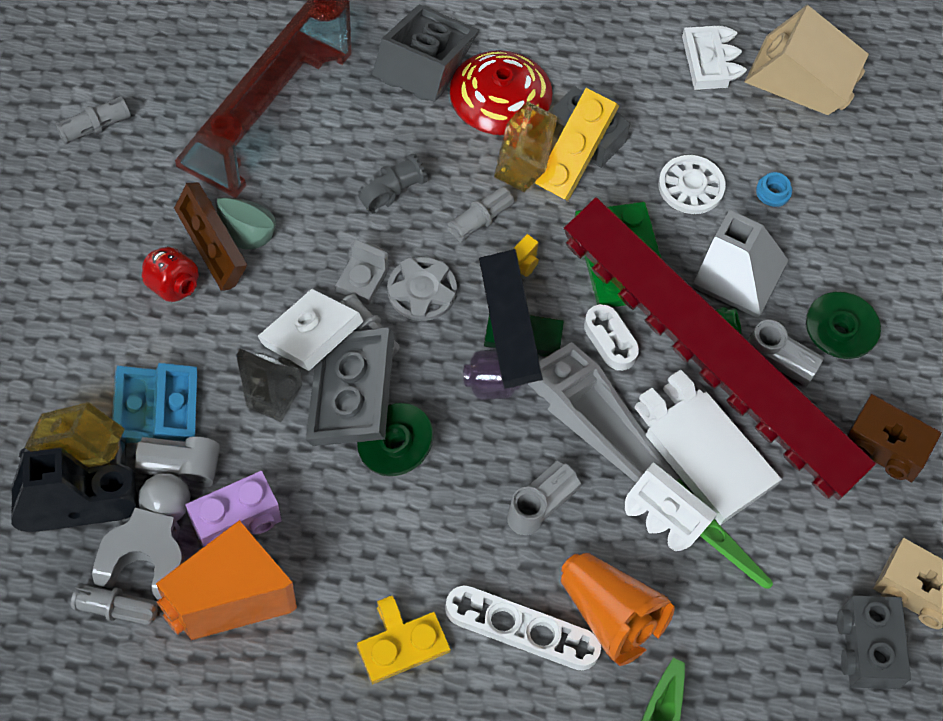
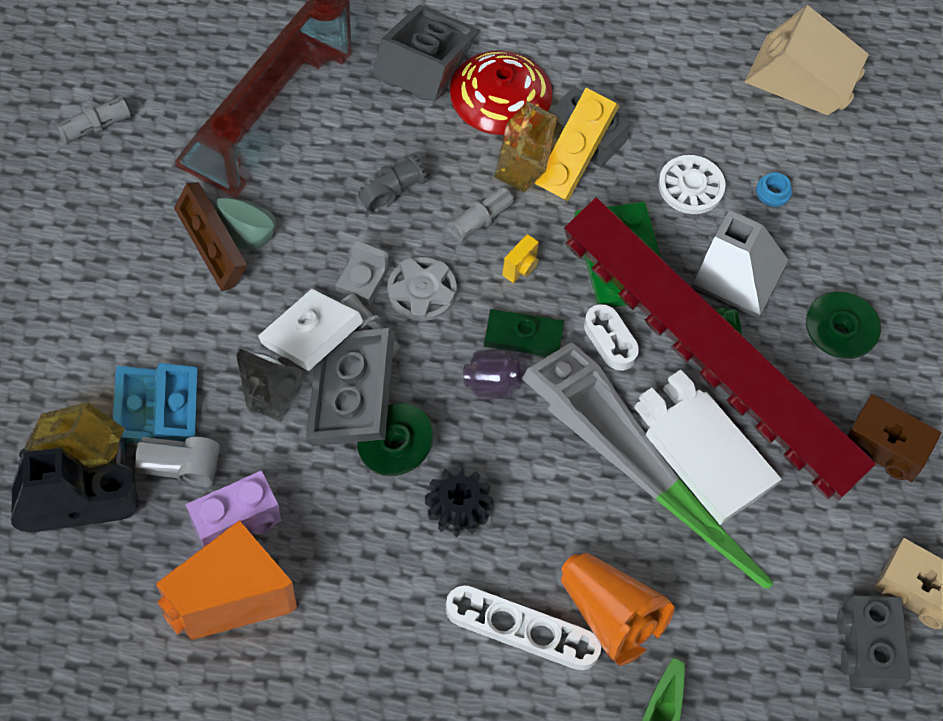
(114, 604): light grey axle -> none
(148, 534): light grey piece -> none
(169, 274): red head -> none
(401, 644): yellow plate -> none
(474, 506): none -> black gear
(510, 319): black tile -> none
(542, 497): light grey piece -> none
(669, 507): white plate -> none
(711, 57): white plate -> none
(784, 352): light grey piece -> none

